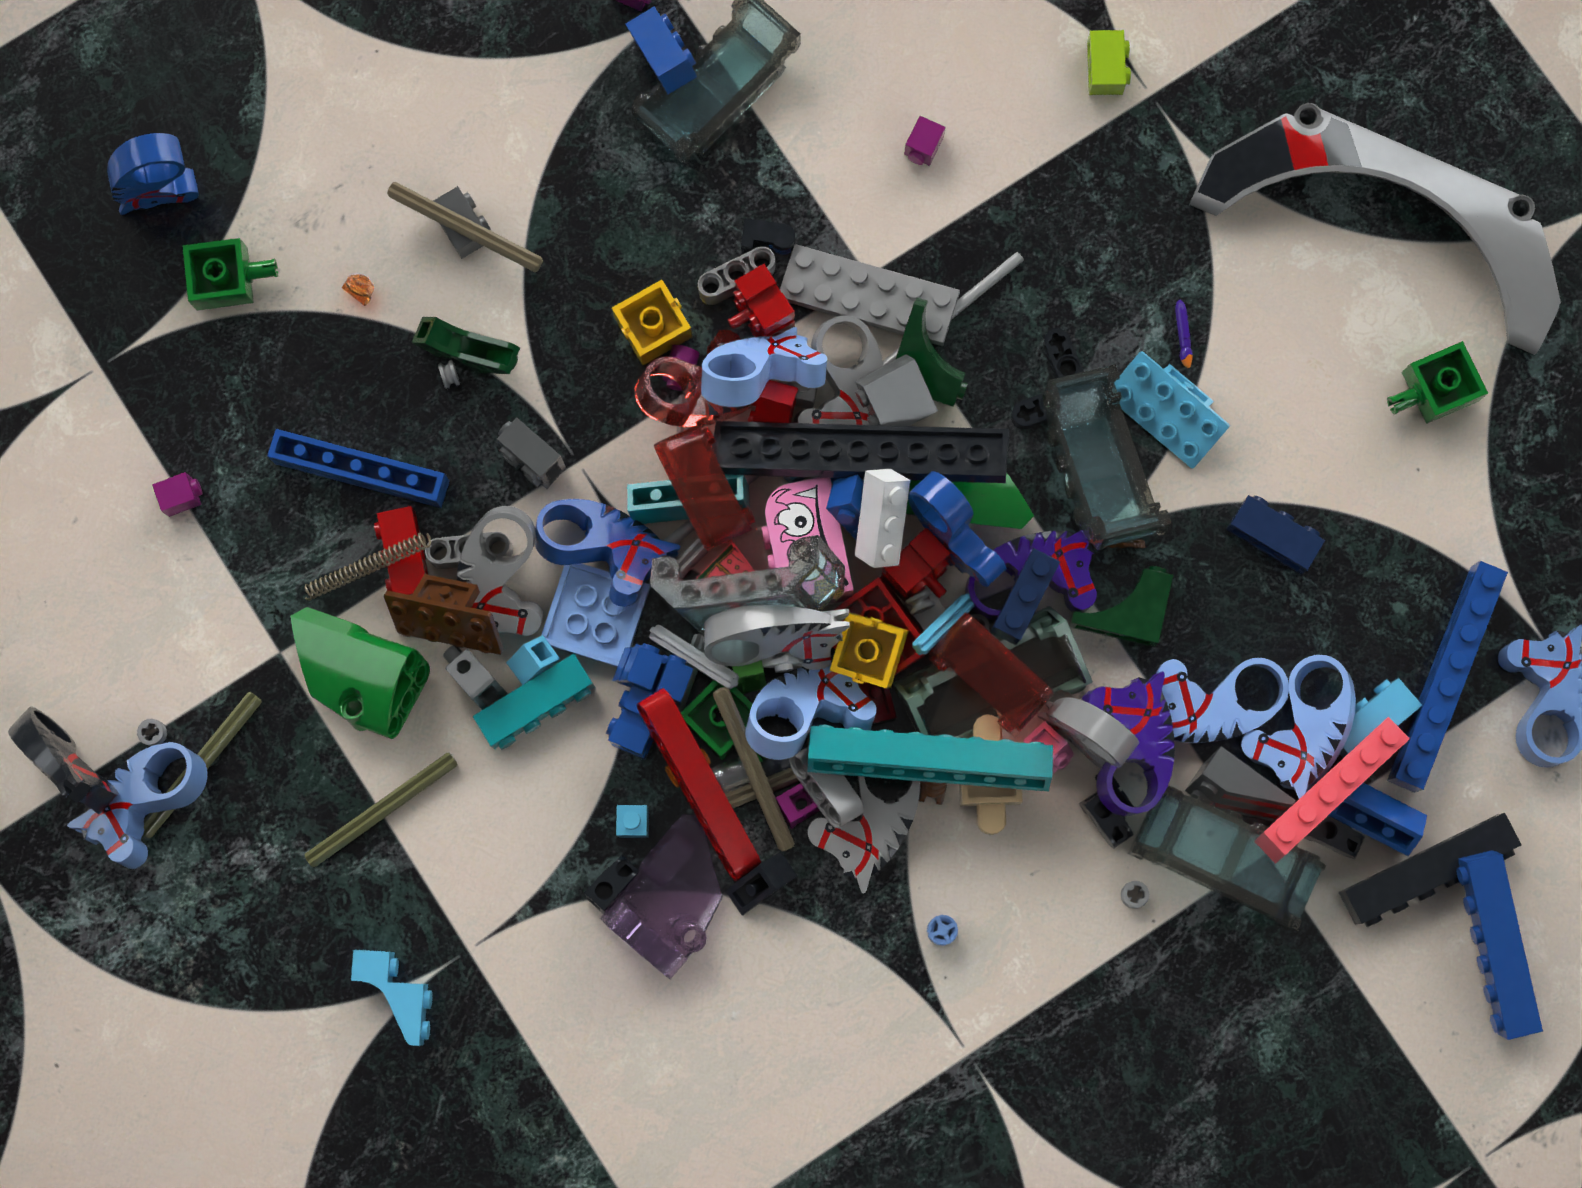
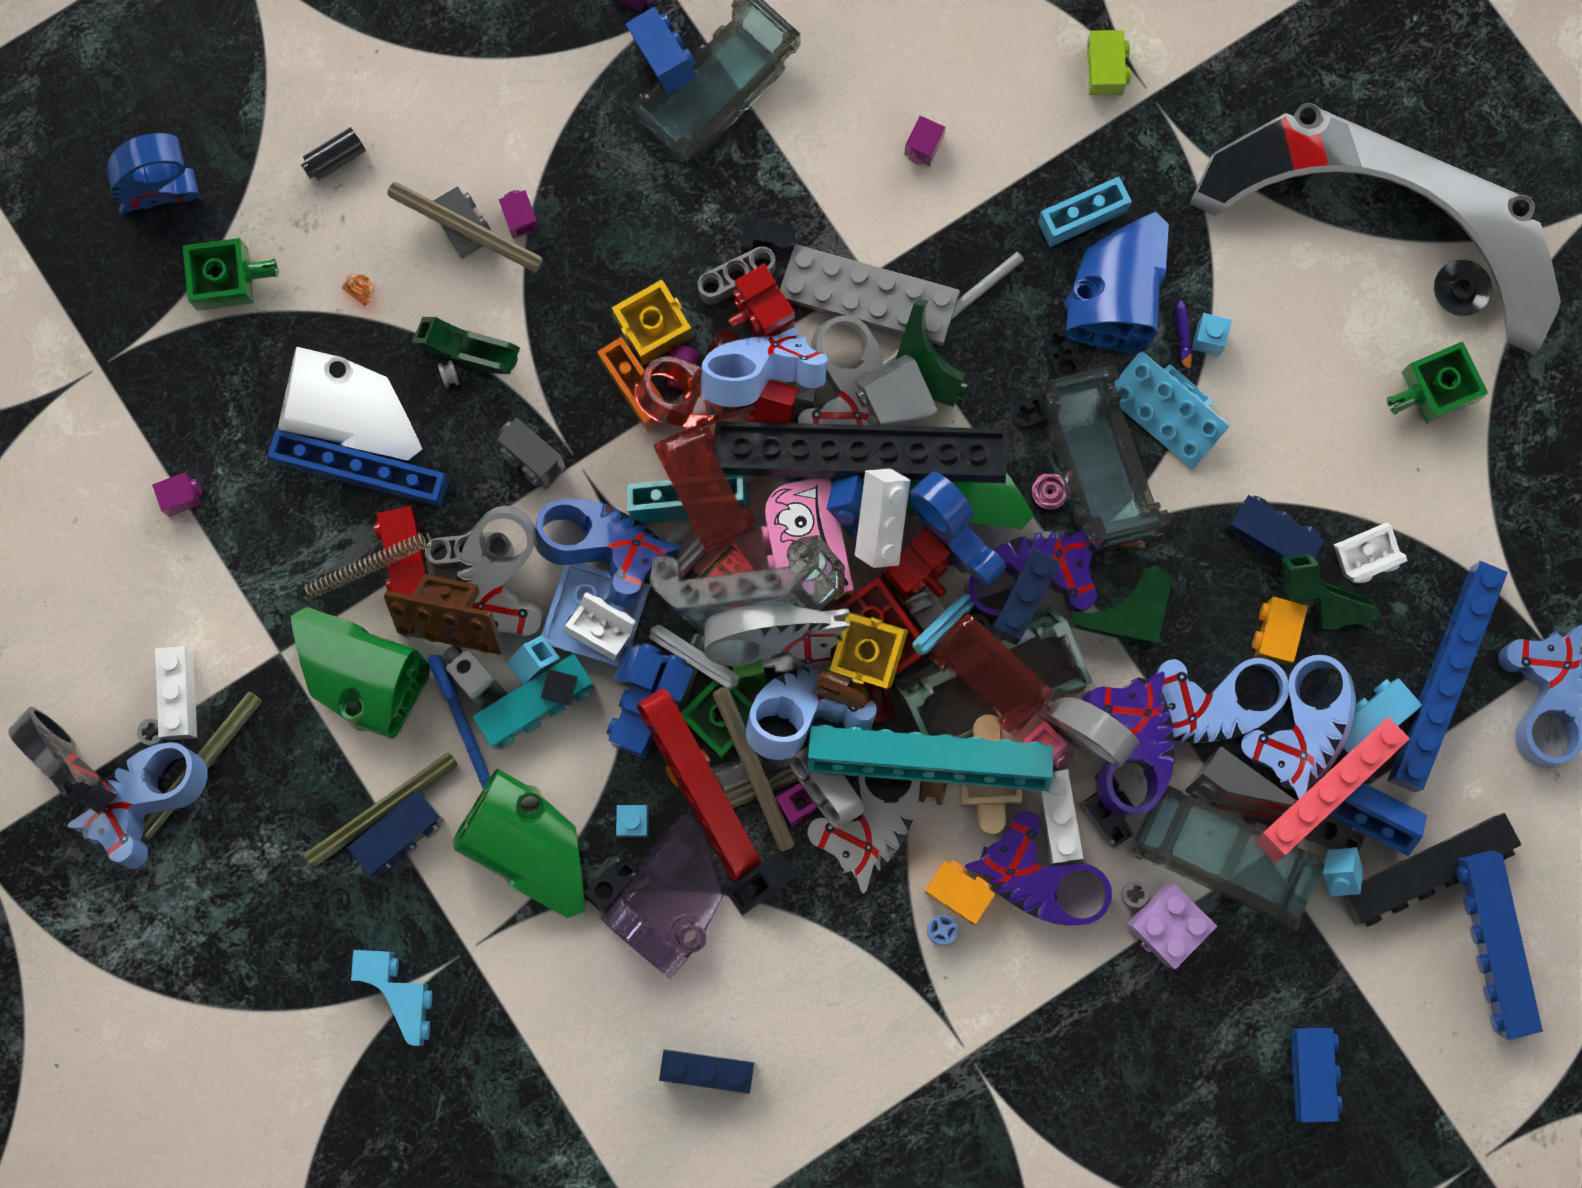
(175, 693): none -> white brick
(333, 154): none -> black brick
(350, 410): none -> white panel
(396, 834): none -> dark blue brick
(449, 693): none -> blue piece
(518, 213): none -> magenta brick
(524, 844): none -> green panel
(559, 687): none -> black tile
(600, 626): none -> white bracket
(625, 372): none -> orange brick
(706, 1071): none -> dark blue brick
(841, 689): none -> reddish brown hinge
(960, 892): none -> light orange brick
(1018, 878): none -> dark purple animal
(1049, 482): none -> bright pink plate
(1060, 820): none -> white brick
(1084, 211): none -> medium azure brick
(1119, 288): none -> blue panel
(1171, 925): none -> lavender brick
(1211, 334): none -> medium azure brick
(1279, 630): none -> light orange brick
(1315, 1074): none -> blue brick
(1332, 604): none -> dark green arch
(1343, 872): none -> medium azure brick
(1369, 554): none -> white bracket
(1471, 278): none -> black dish

